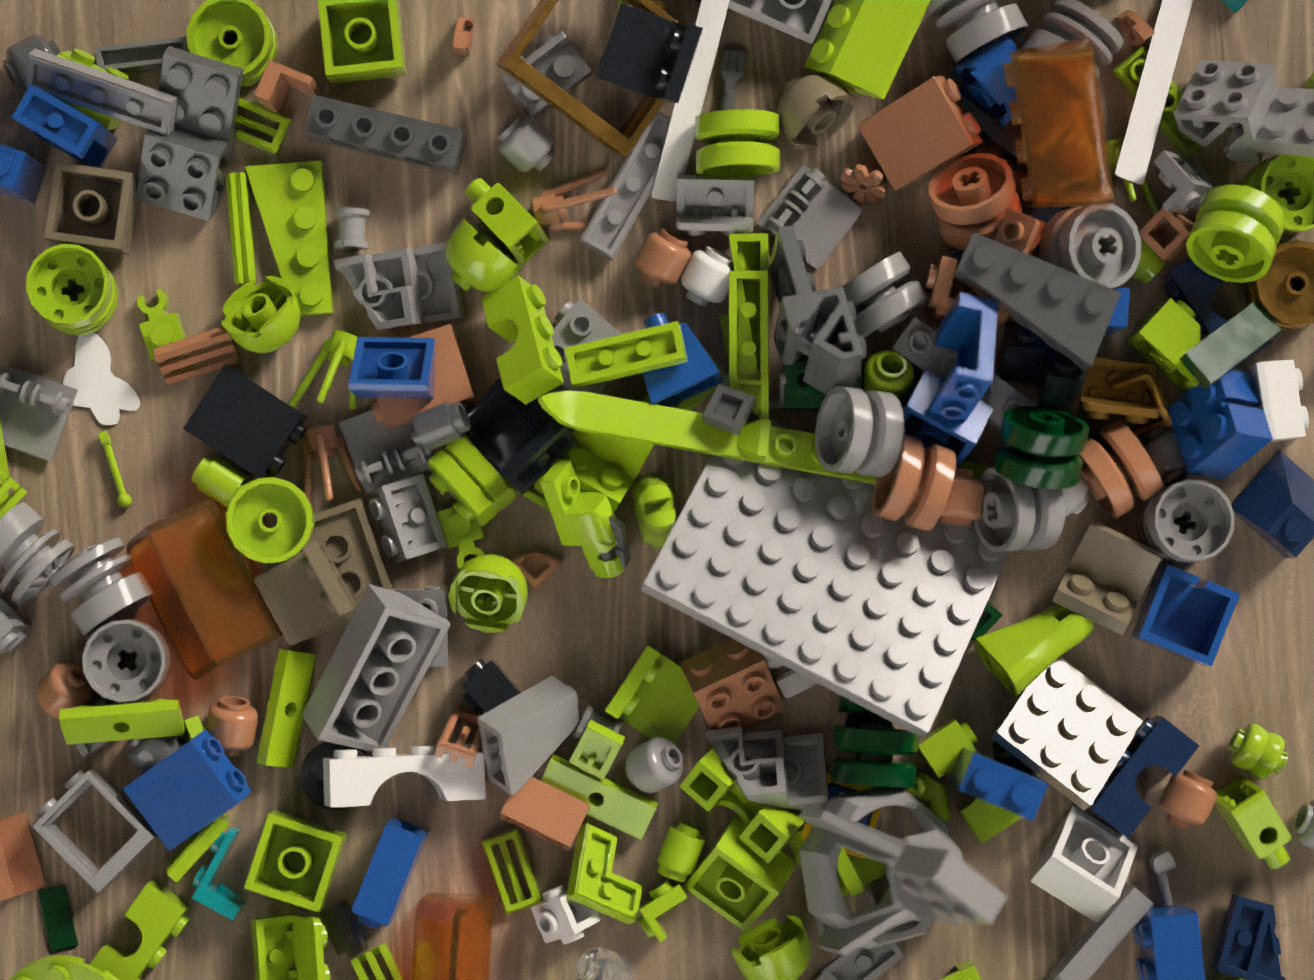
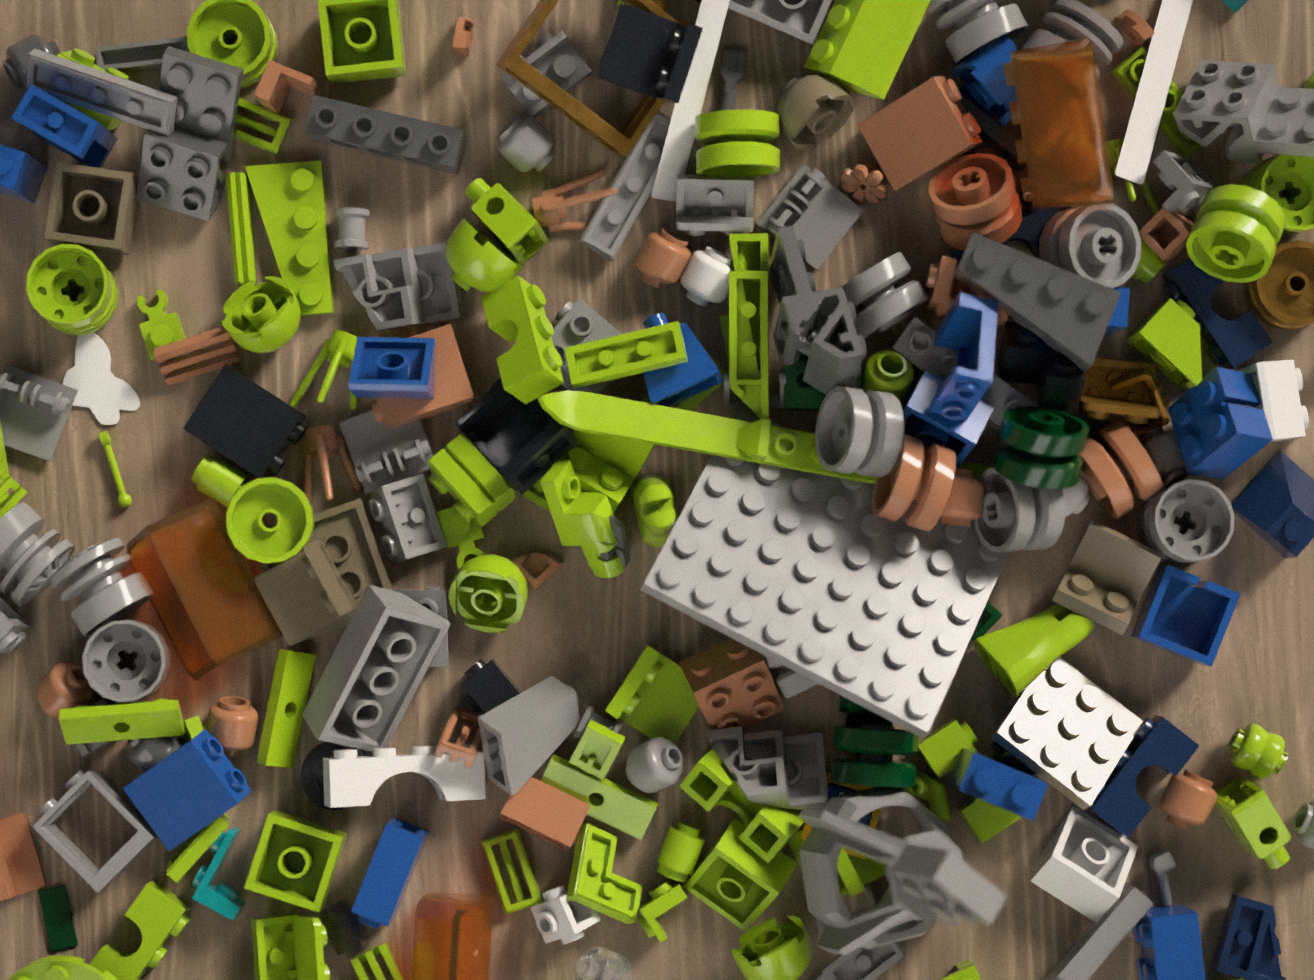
(440, 425): dark grey brick -> none
(728, 409): dark grey plate -> none
(1020, 231): nougat bracket -> none
(1230, 344): tile -> none

